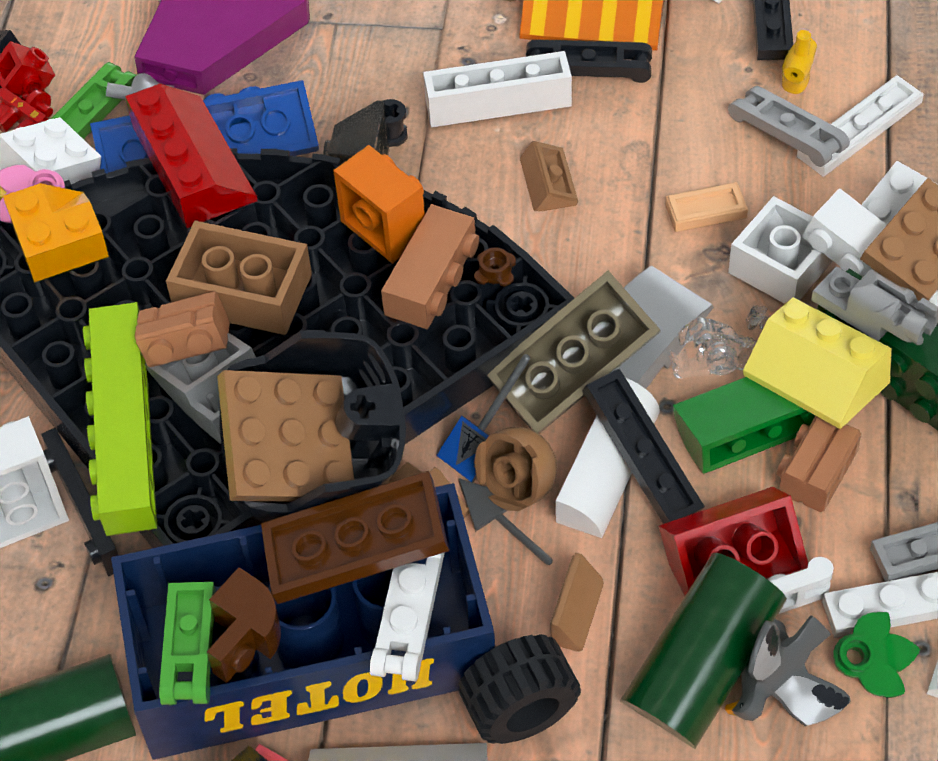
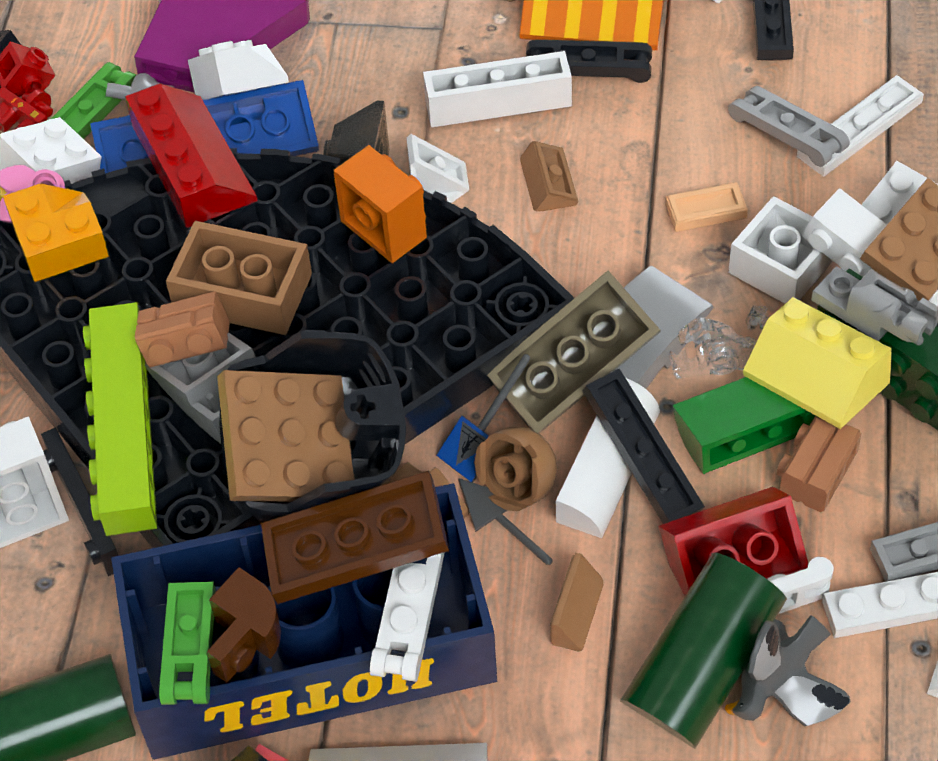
(234, 69): none -> white slope
(395, 118): black bush -> none
(430, 267): nougat brick -> none
(437, 169): none -> white slope
(495, 267): reddish brown plate -> none
(519, 689): black tyre -> none
(798, 63): yellow piece -> none
(881, 655): green plate -> none

